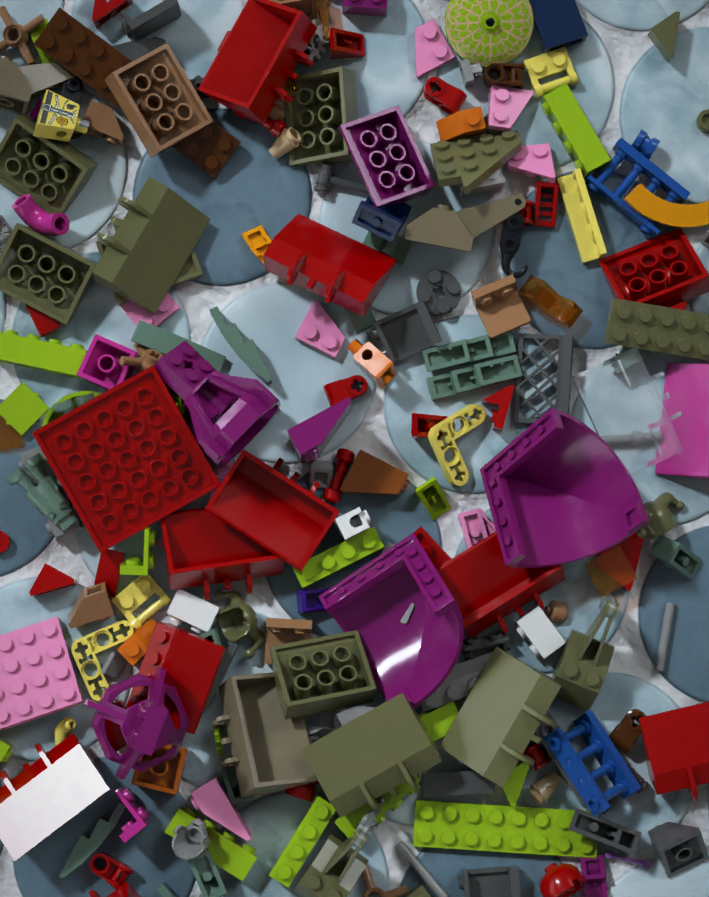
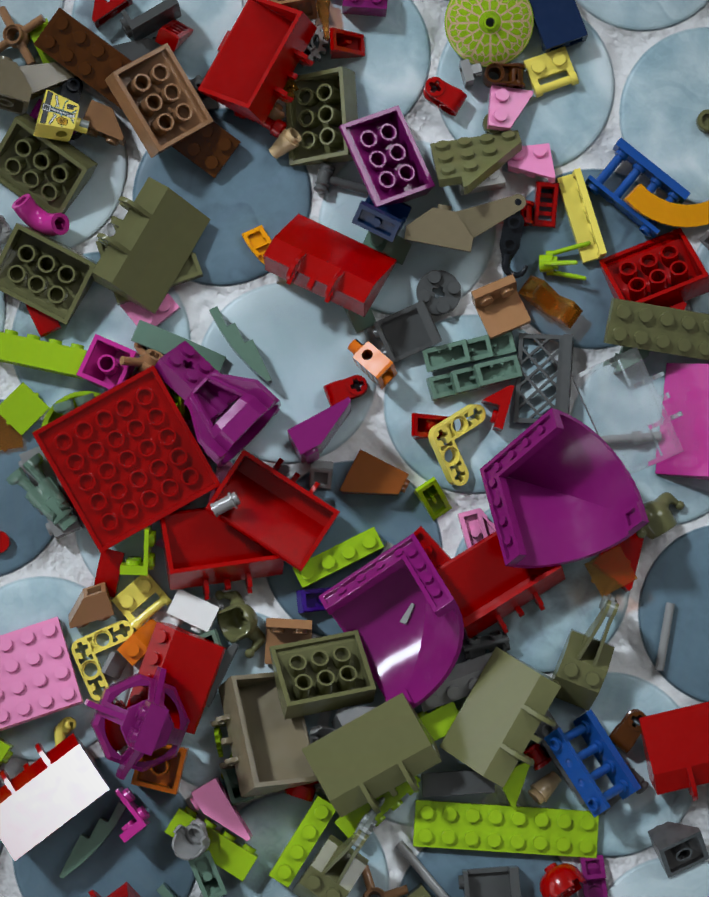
(50, 580): red slope -> none
(112, 870): red piece -> none
(174, 34): none -> red slope
(225, 504): none -> light grey pin
(320, 331): bright pink wing -> none
(333, 492): red piece -> none
(353, 523): white brick -> none
(430, 48): bright pink wing -> none
(462, 124): orange slope -> none
(539, 632): white brick -> none
(549, 263): none -> lime plant
(557, 612): medium nougat piece -> none
(575, 130): lime brick -> none
(605, 831): dark grey slope -> none
(644, 144): blue wheel -> none
(645, 863): medium lavender hinge -> none
(664, 35): olive slope -> none
(676, 556): sand green slope -> none

